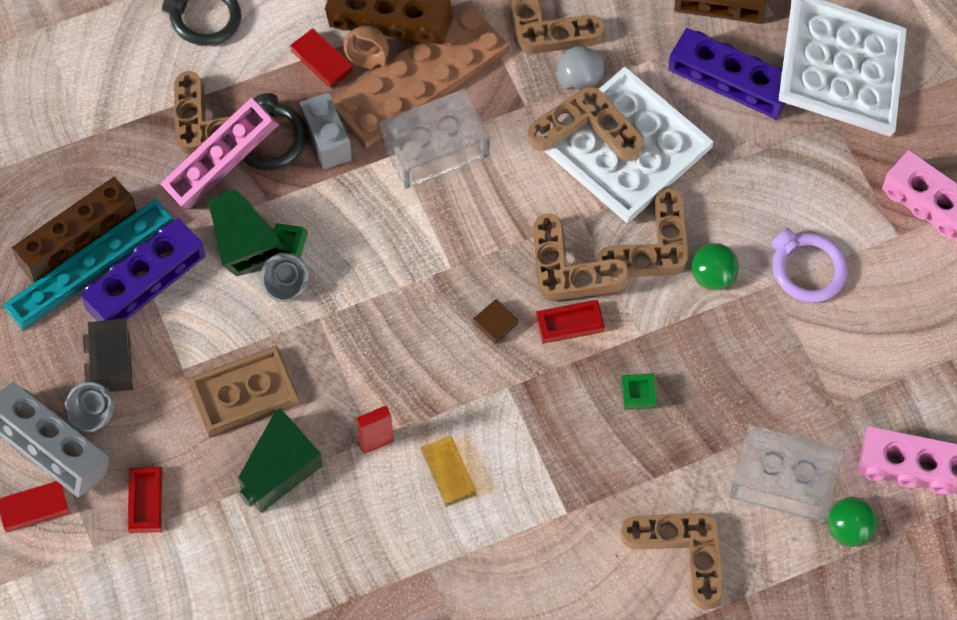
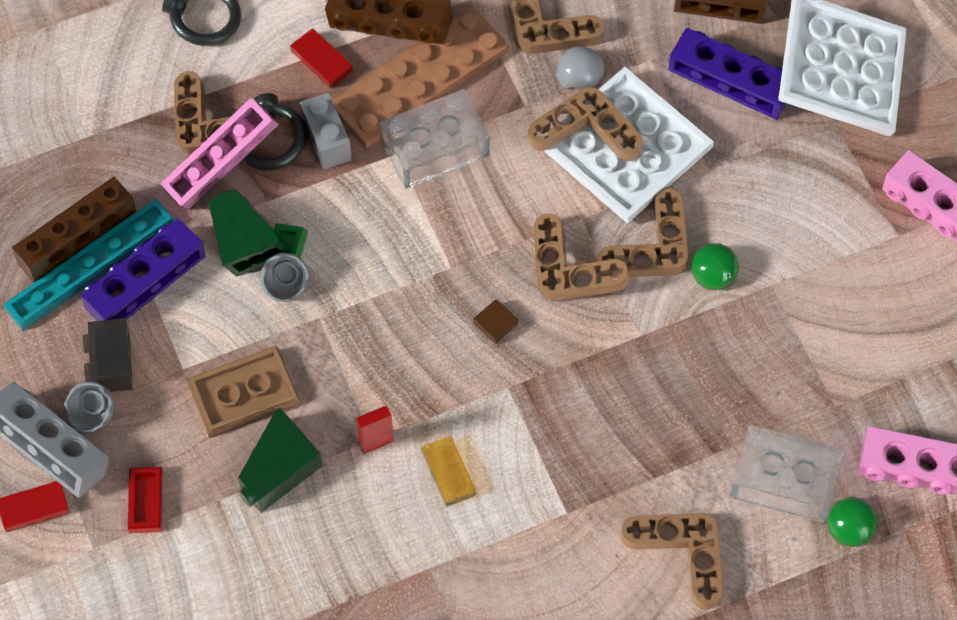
(366, 47): nougat hair -> none
(570, 321): red tile -> none
(638, 391): green plate -> none
(786, 244): lavender piece -> none

